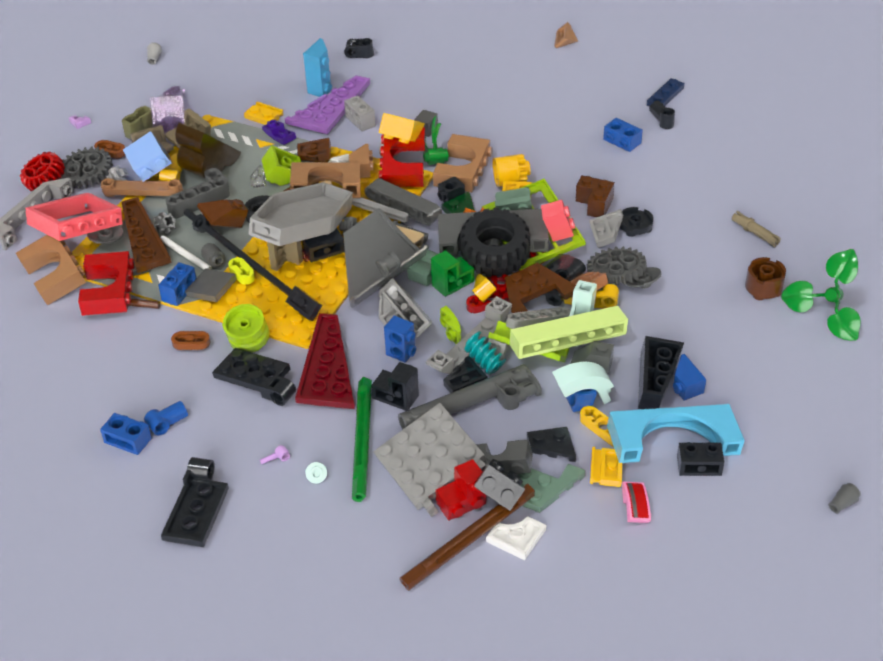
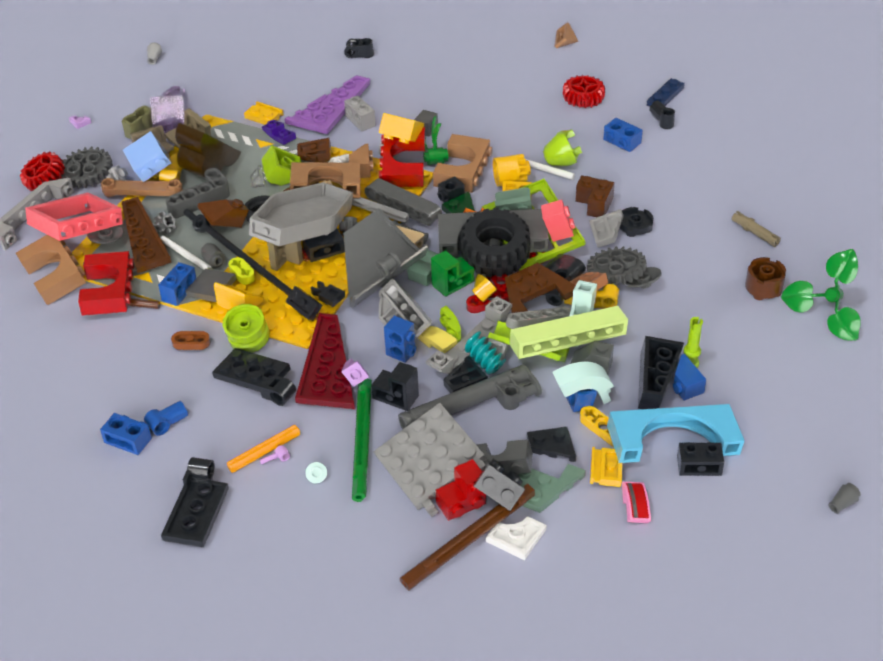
(114, 149): dark orange plate -> none
(231, 296): none -> yellow slope
(263, 448): none -> light orange axle
(317, 69): dark azure slope -> none
(330, 295): none -> black plate
(354, 372): none -> lavender bracket
(438, 338): none -> light yellow slope
(552, 170): none -> white bar
(559, 150): none -> lime piece
(584, 91): none -> red gear
(692, 348): none -> lime pin

